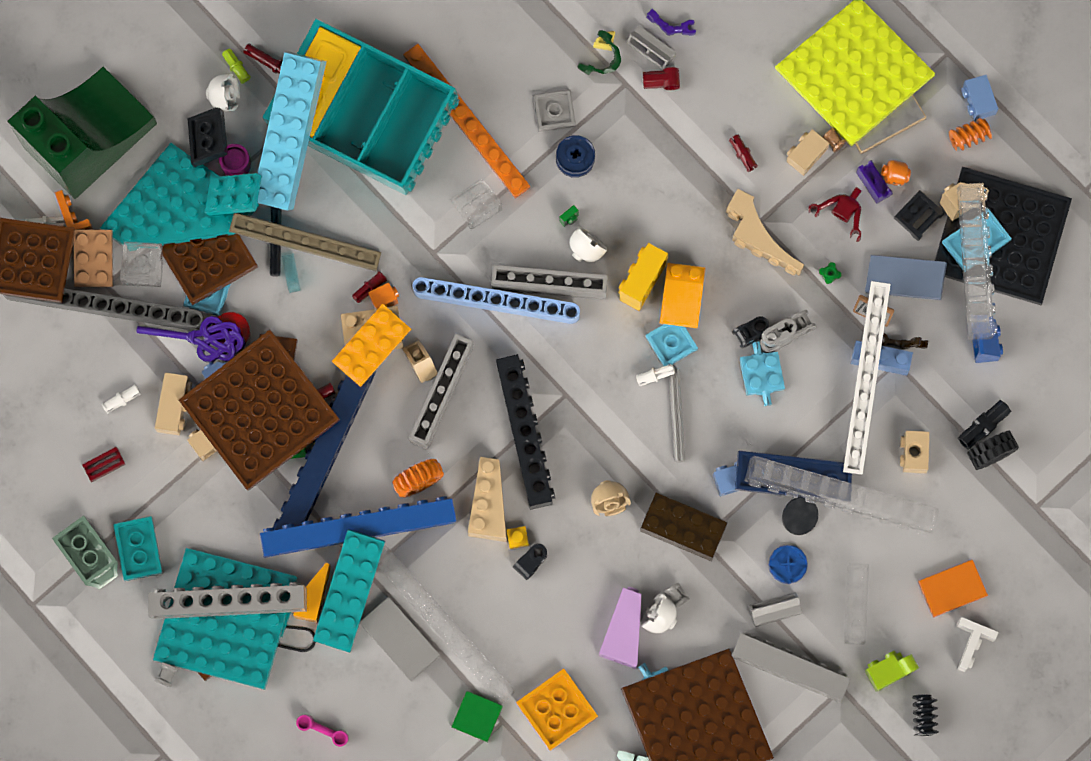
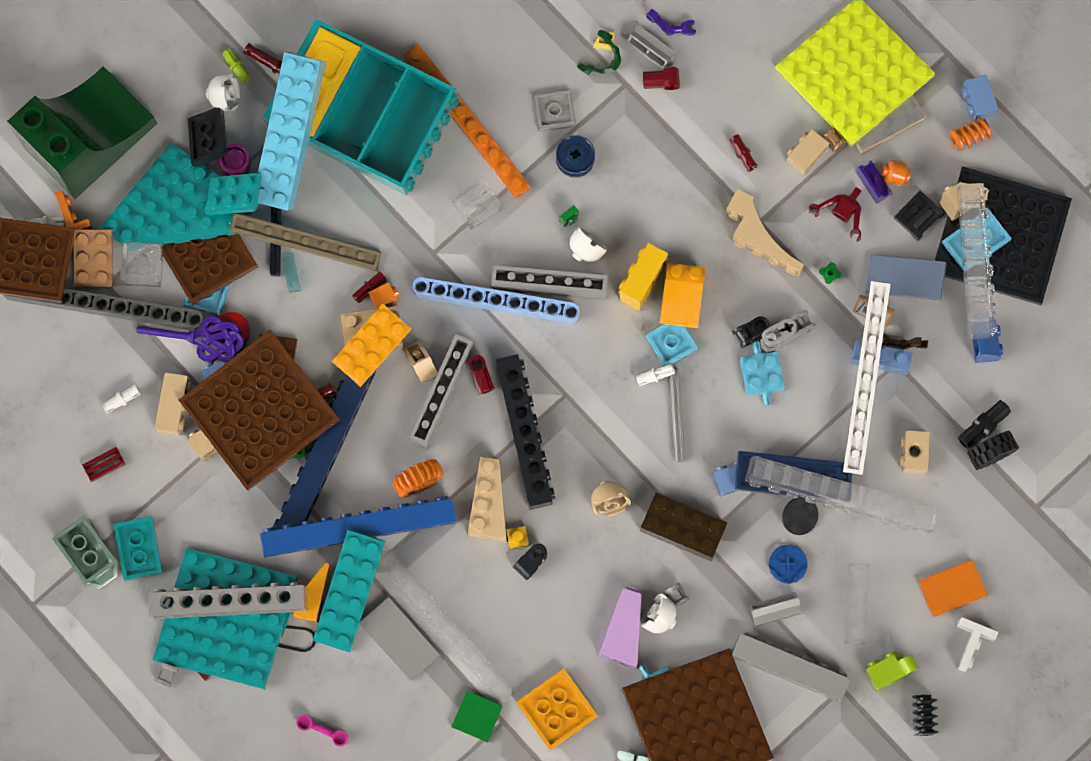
(481, 376): none -> dark red piece

